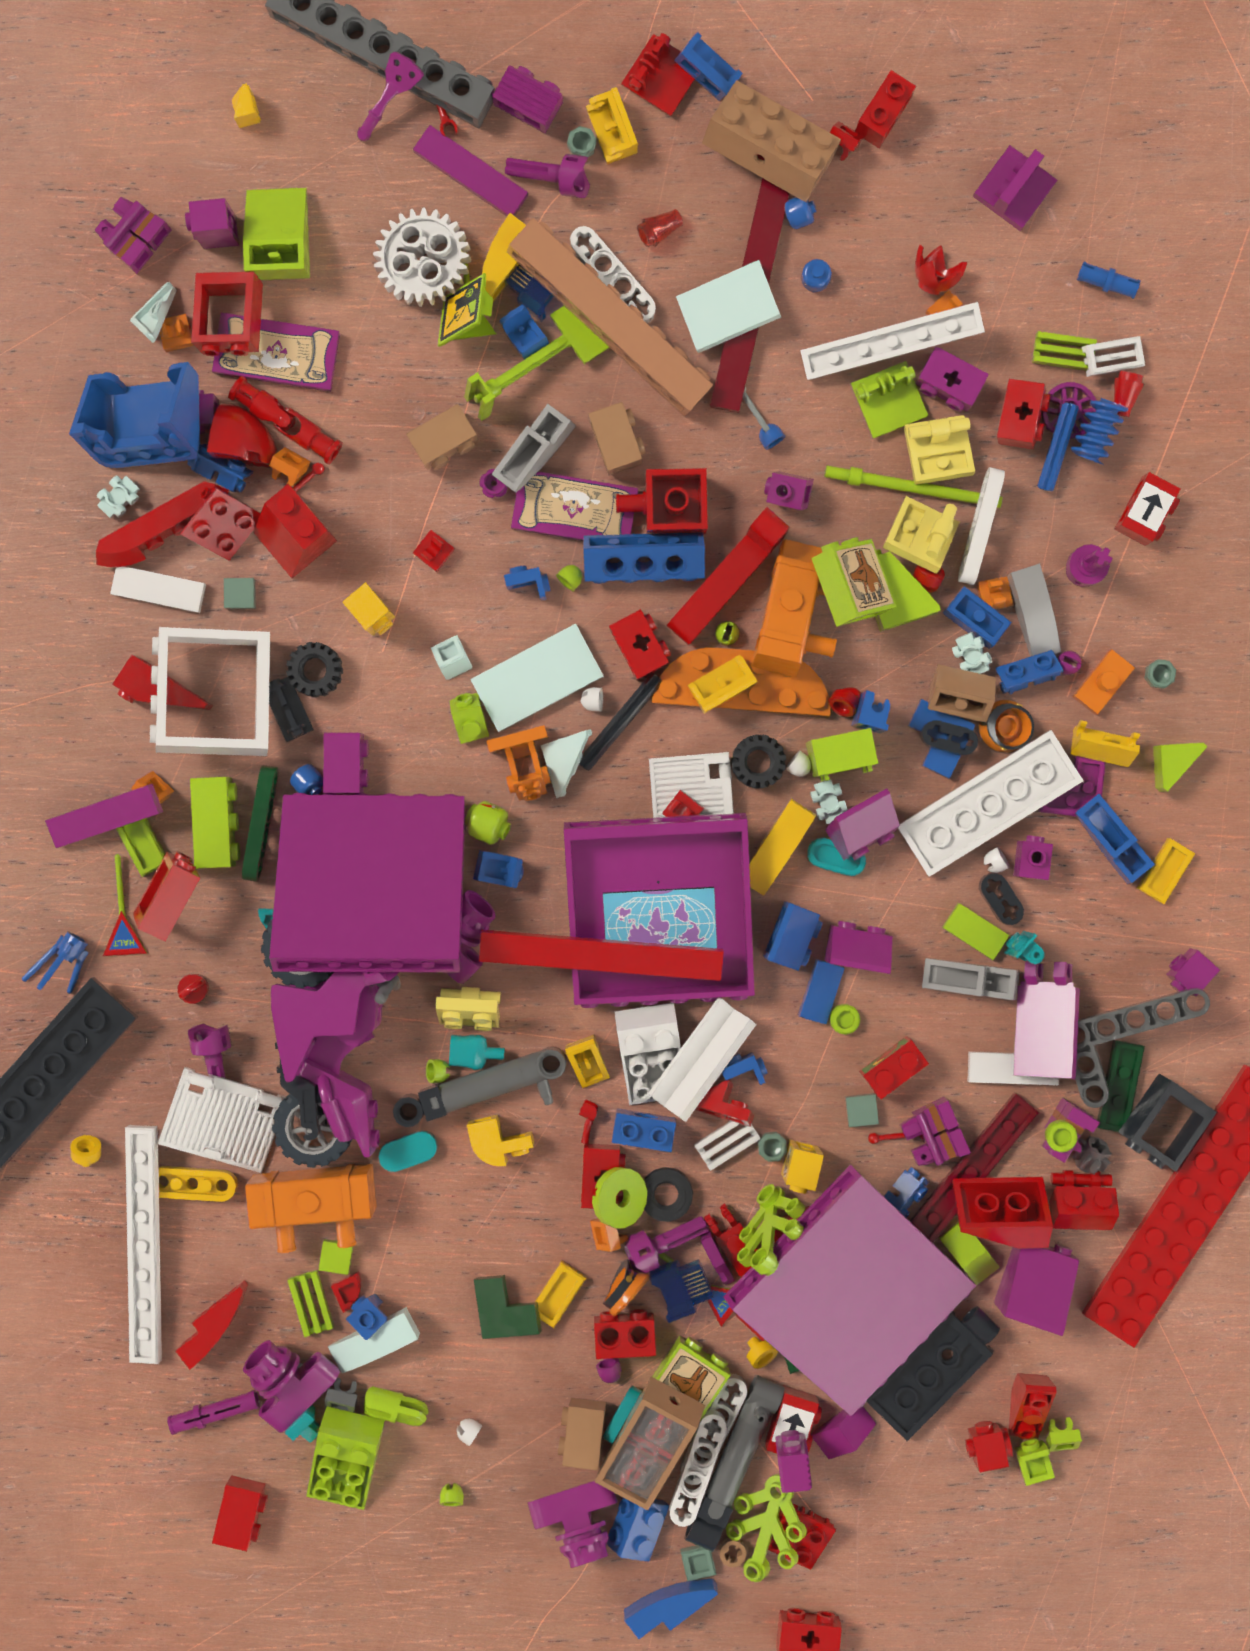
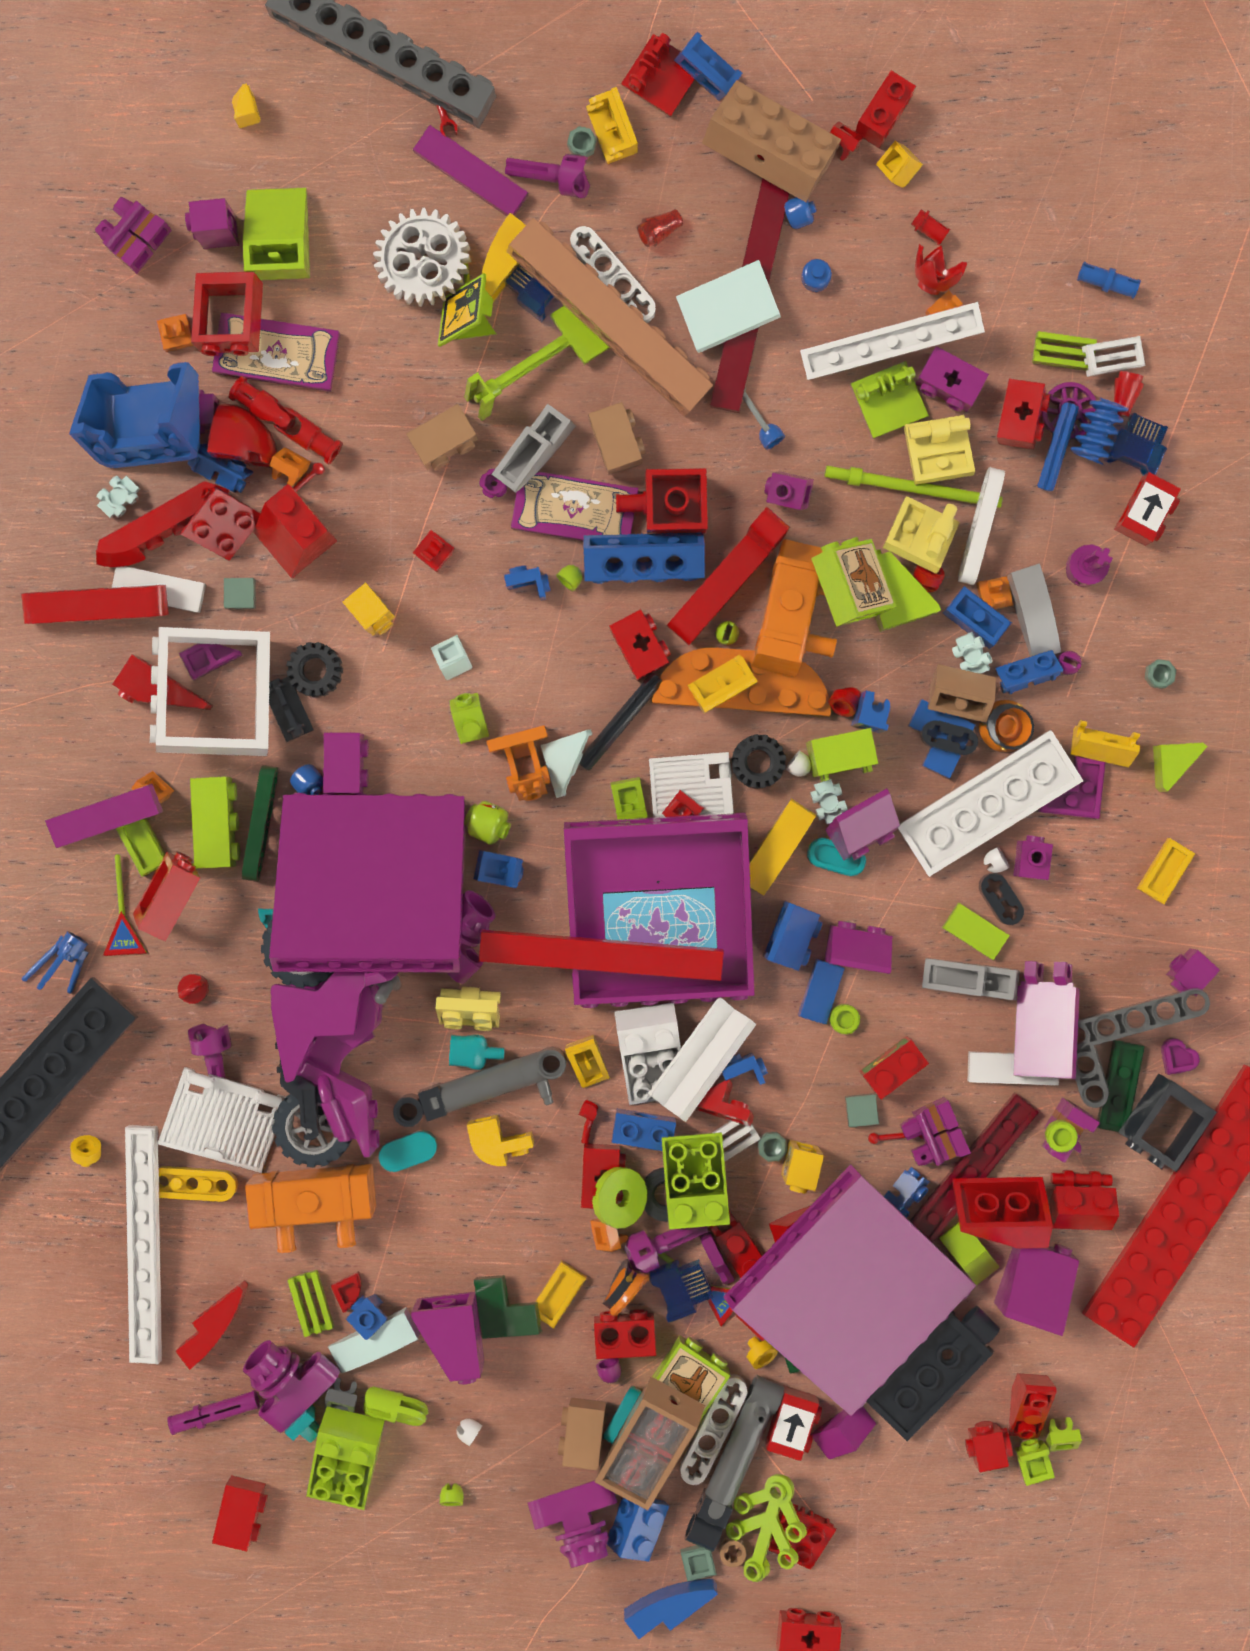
(94, 604): none -> red beam
(153, 313): light aqua tile -> none
(206, 658): none -> magenta tile
(334, 1258): lime tile -> none
(392, 88): magenta piece -> none
(436, 1071): lime hinge -> none
(452, 1333): none -> magenta slope
(523, 331): blue bracket -> none
(528, 98): magenta brick -> none
(537, 678): light aqua tile -> none
(592, 699): white hinge -> none
(629, 799): none -> lime slope
(695, 1181): none -> lime slope
(699, 1468): white beam -> none
(770, 1200): lime plant -> none
(793, 1462): magenta brick -> none
(899, 164): none -> yellow slope
(930, 227): none -> red pin
(1015, 186): magenta bracket -> none
(1024, 947): teal hinge -> none
(1093, 1155): flat silver gear -> none
(1103, 682): orange tile -> none
(1114, 839): blue slope -> none
(1139, 444): none -> clear blue piece
(1178, 1057): none -> magenta tile

